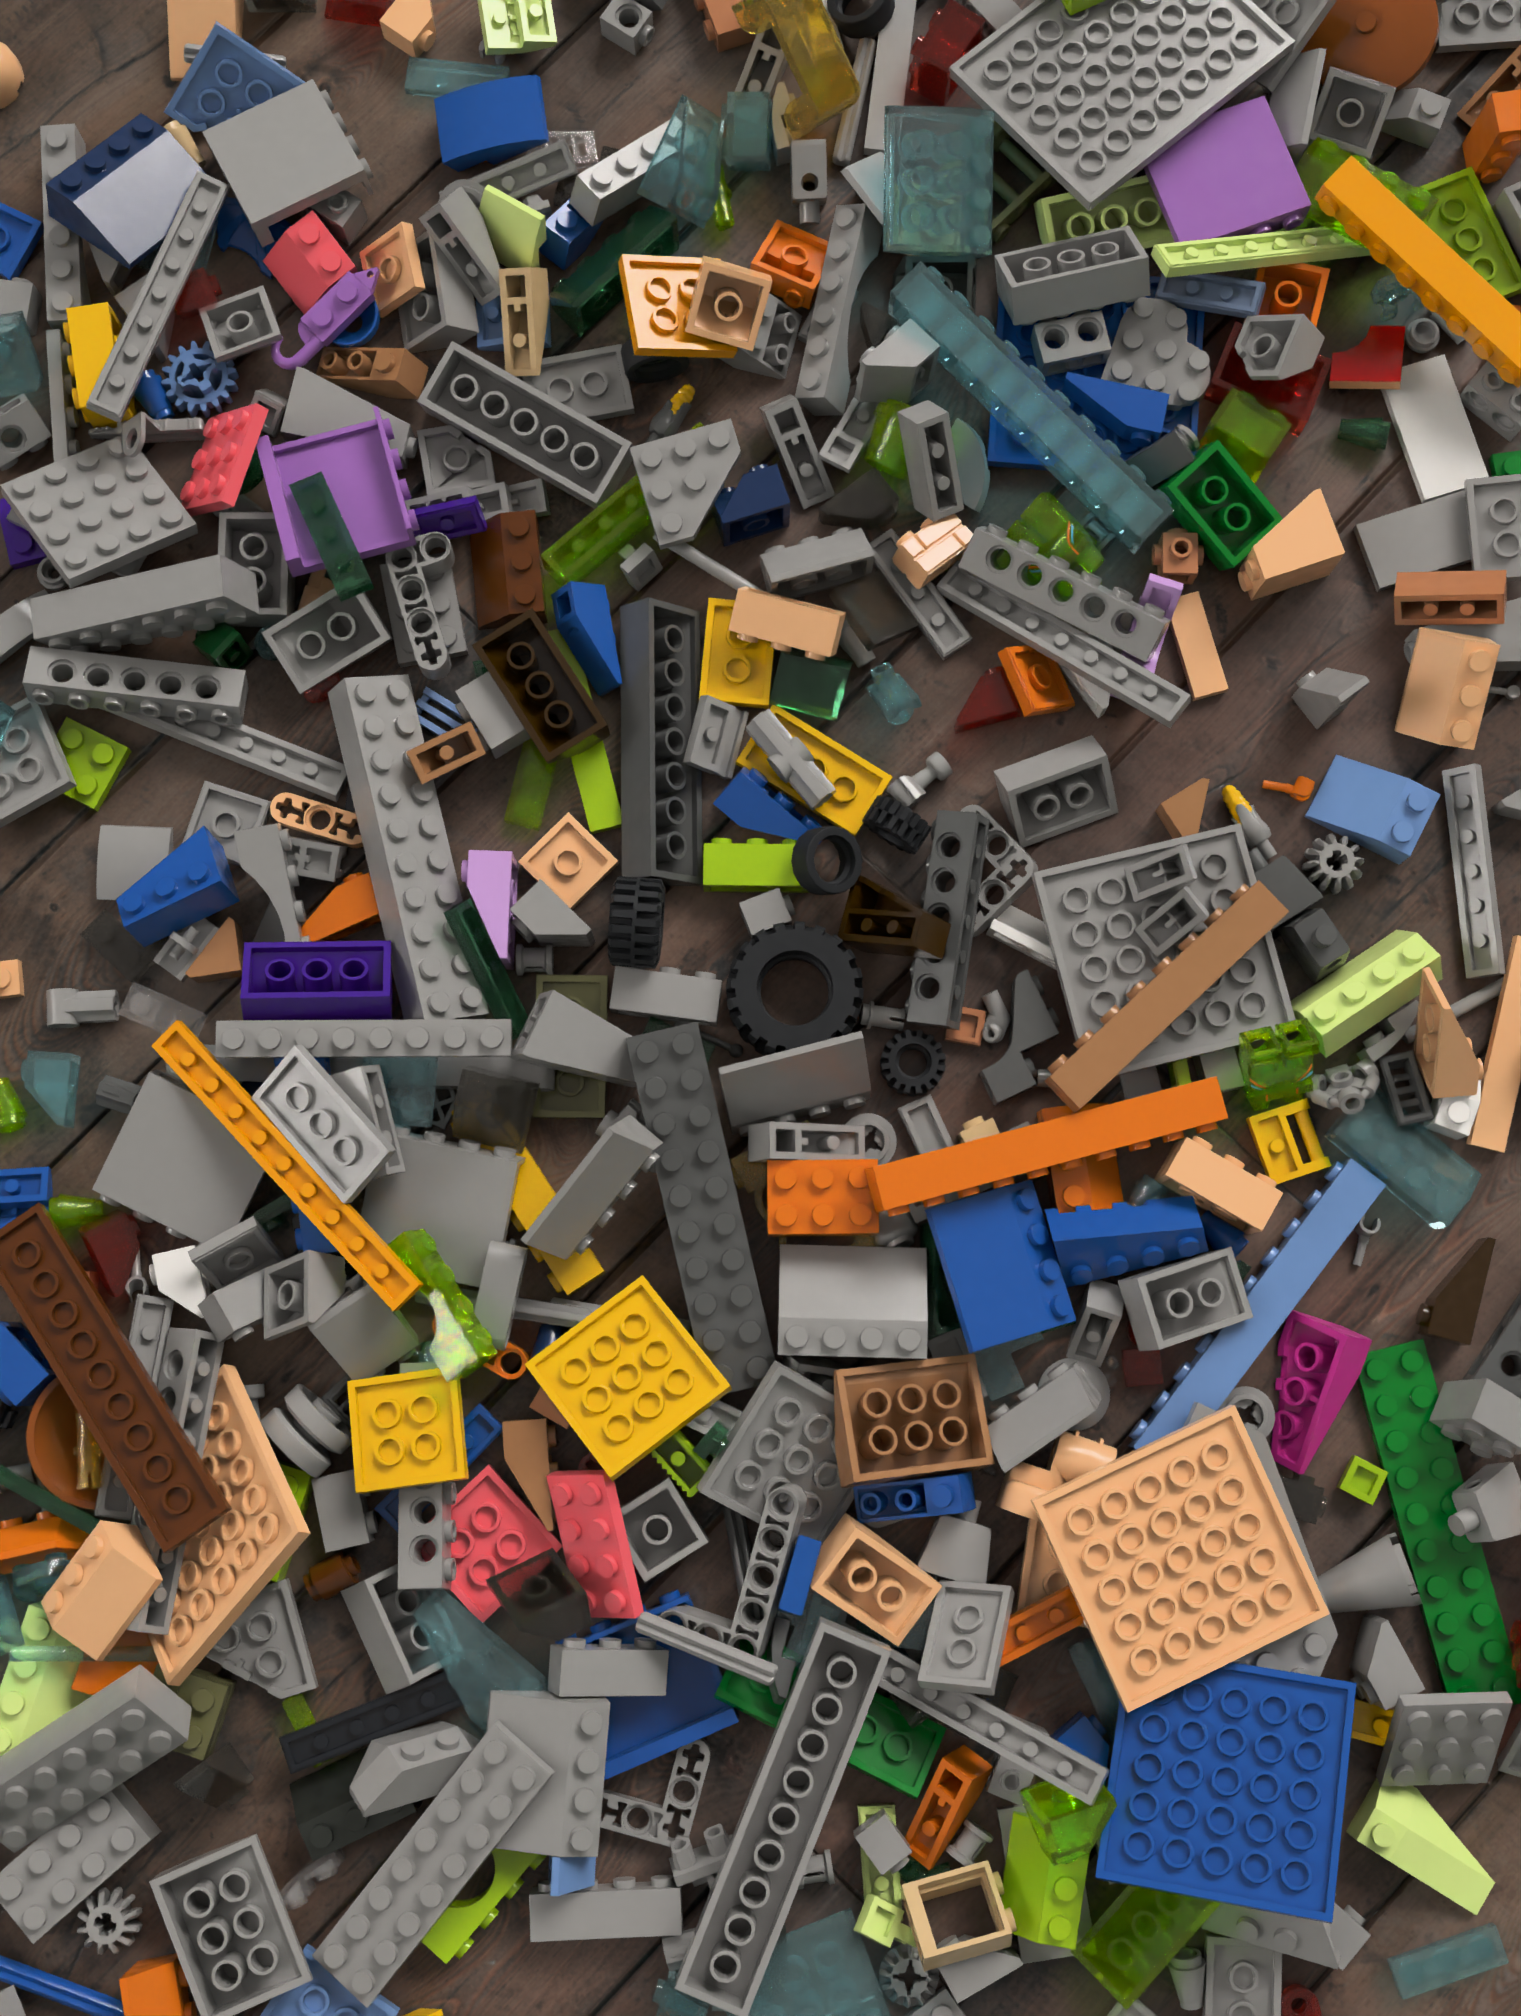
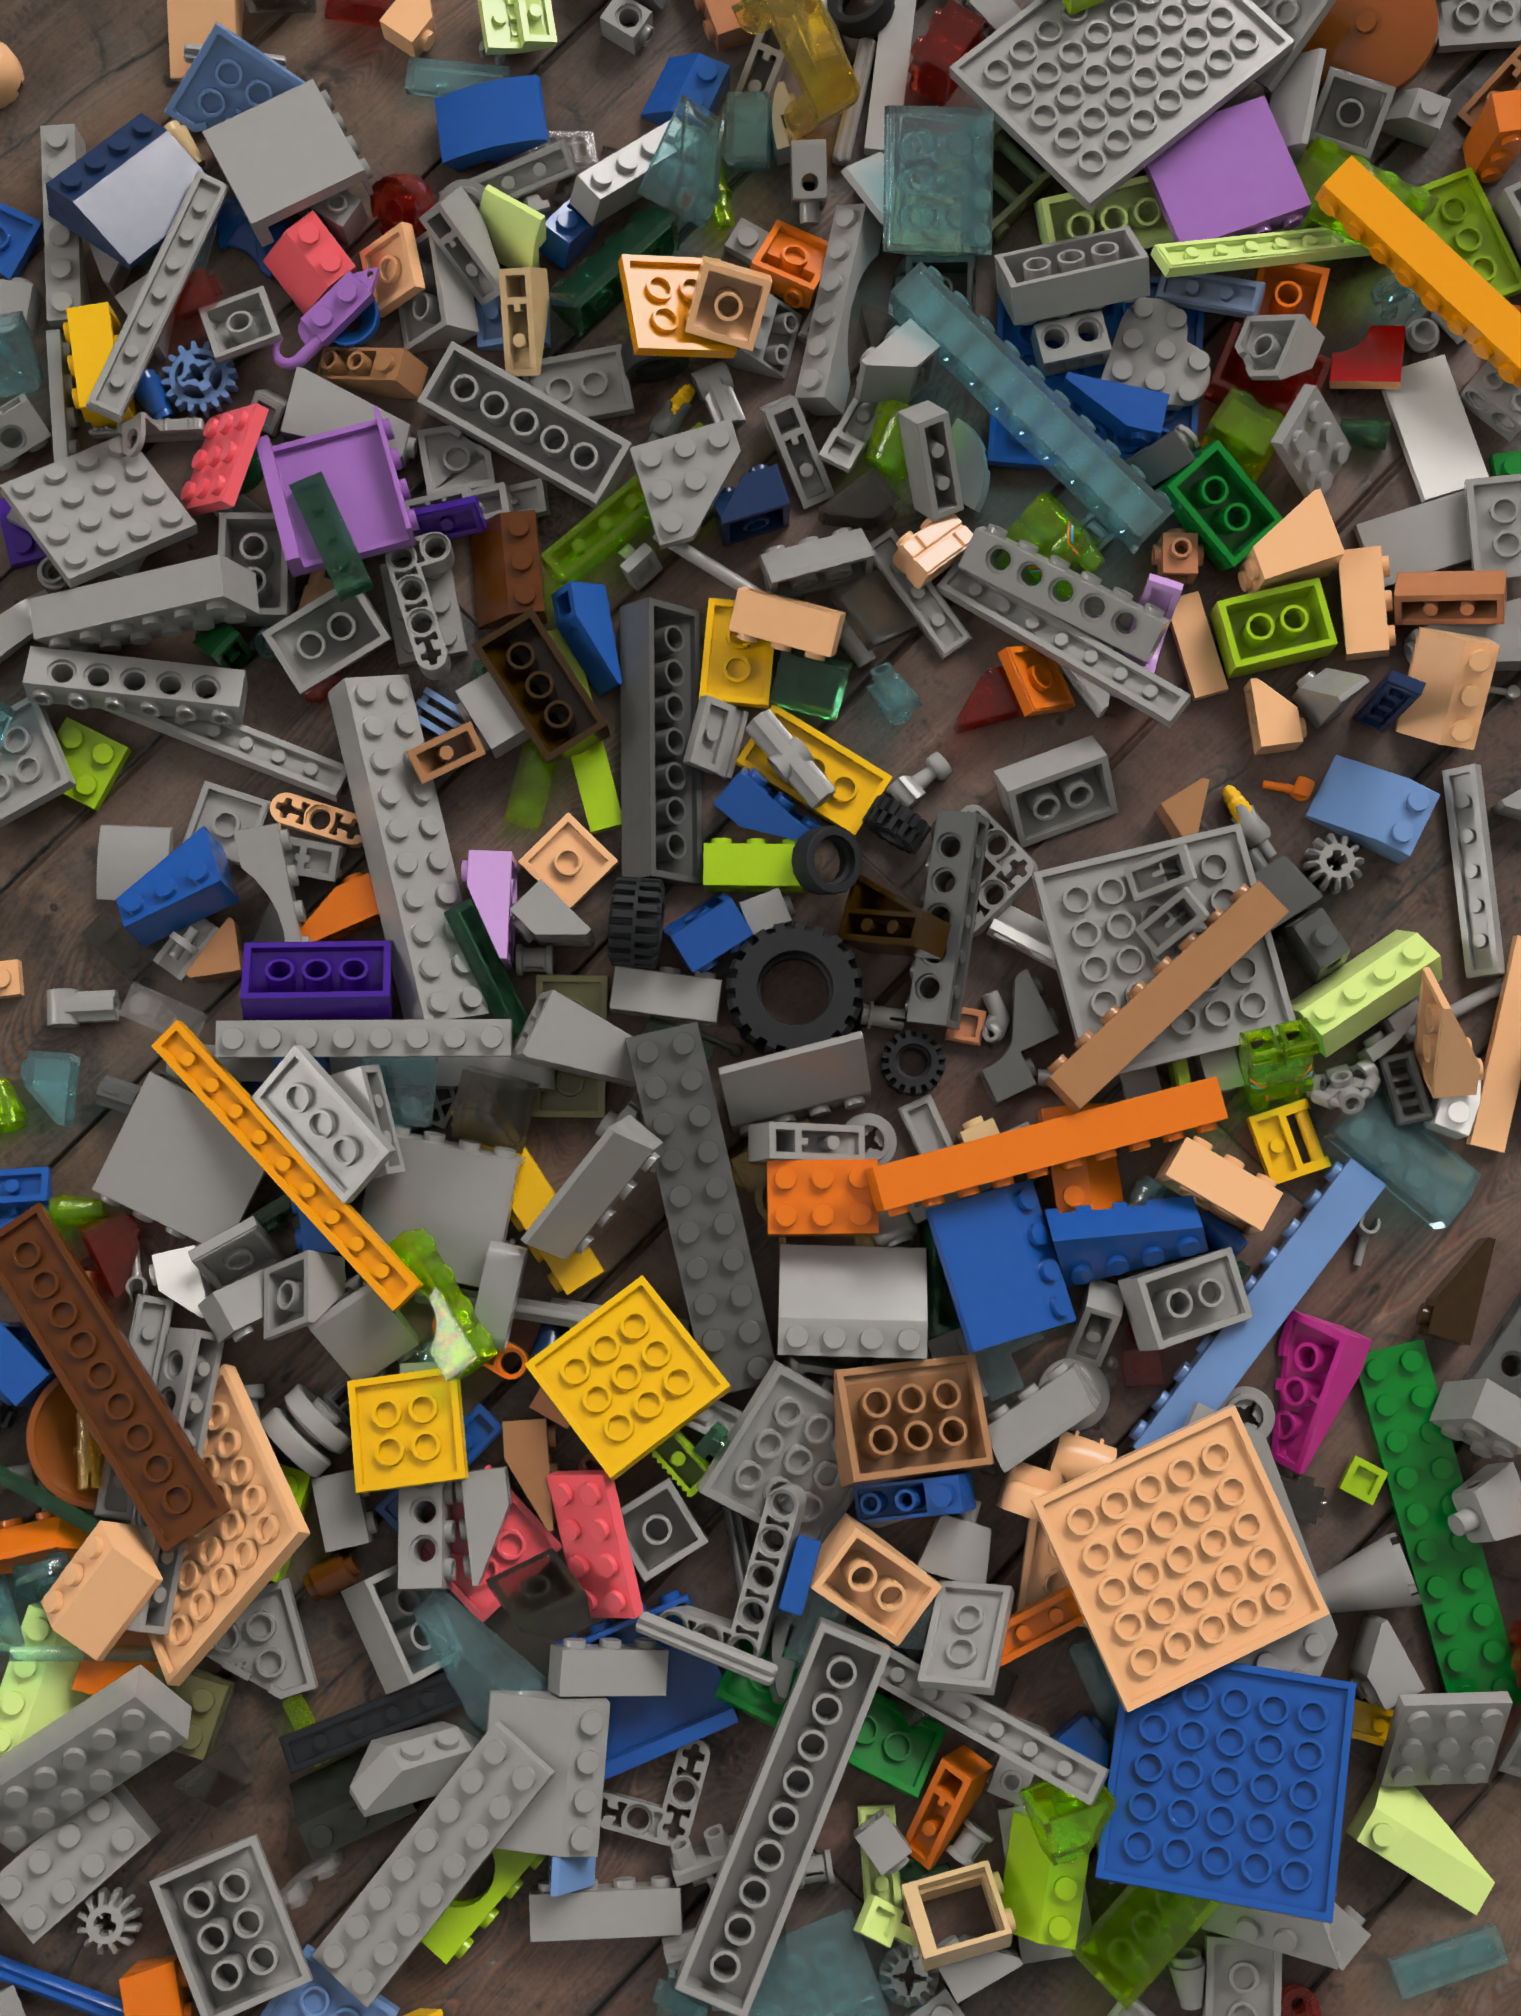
(401, 199): none -> clear red cylinder
(486, 1507): none -> light grey slope
(692, 75): none -> blue slope
(708, 932): none -> blue slope
(716, 388): none -> light grey piece
(745, 241): none -> light grey plate
(1272, 719): none -> light nougat slope
(1273, 628): none -> lime brick
(1311, 442): none -> light grey plate
(1365, 603): none -> light nougat brick
(1388, 700): none -> dark blue tile

